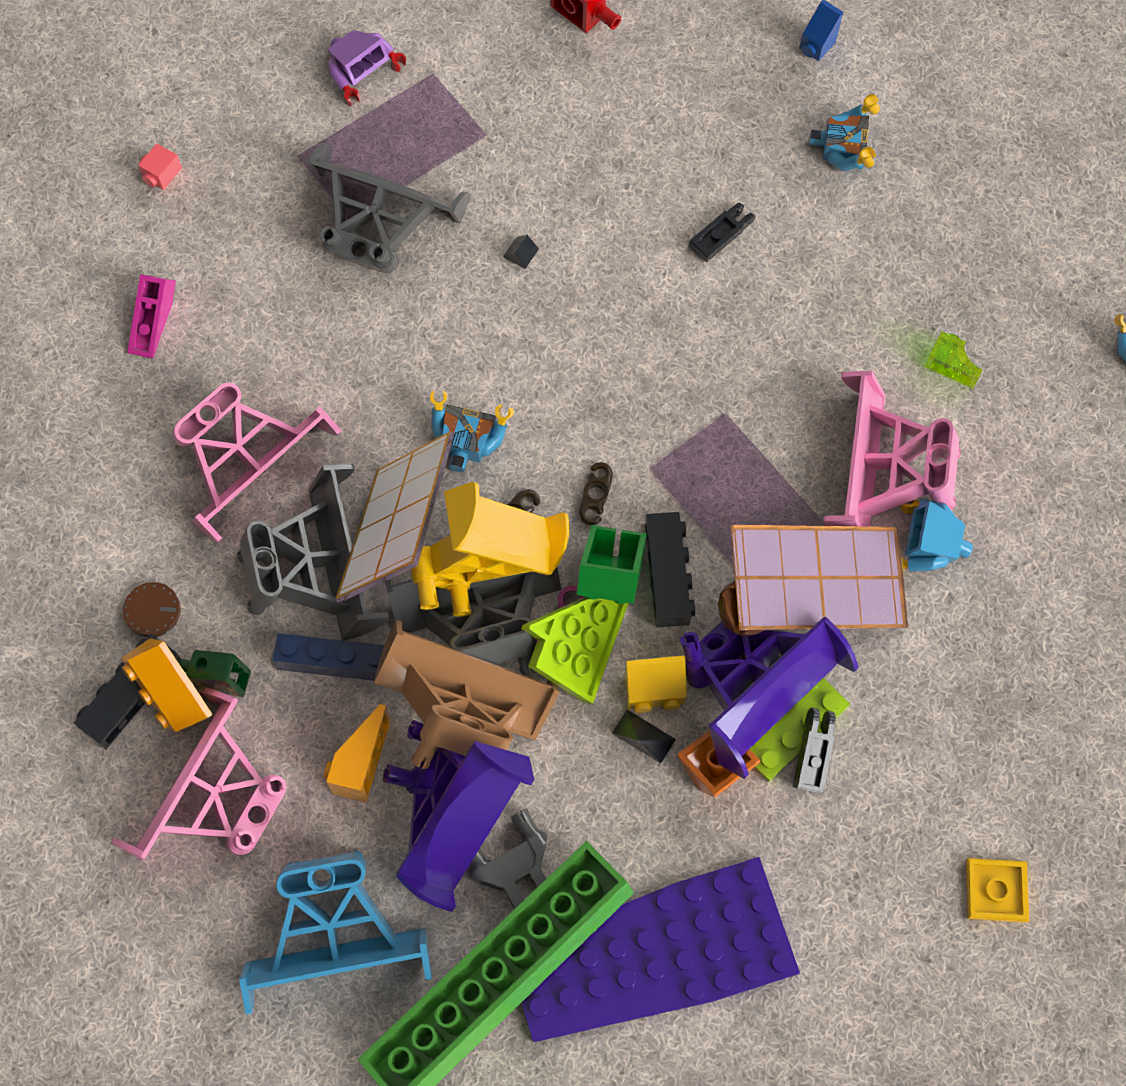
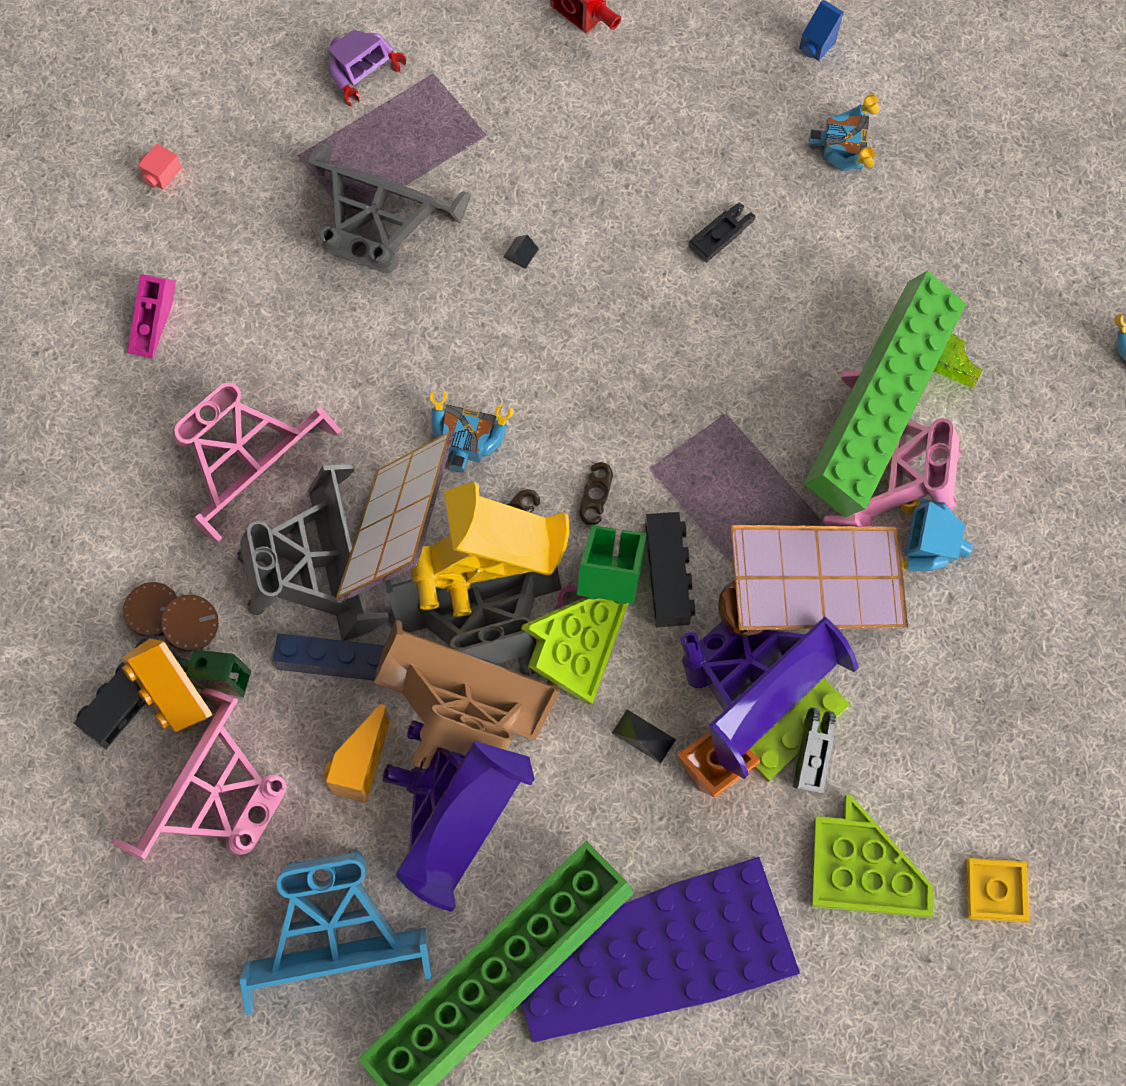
(189, 623): none -> reddish brown tile
(516, 864): dark grey connector -> none
(655, 683): yellow slope -> none
(864, 869): none -> lime wing
(885, 395): none -> bright green brick

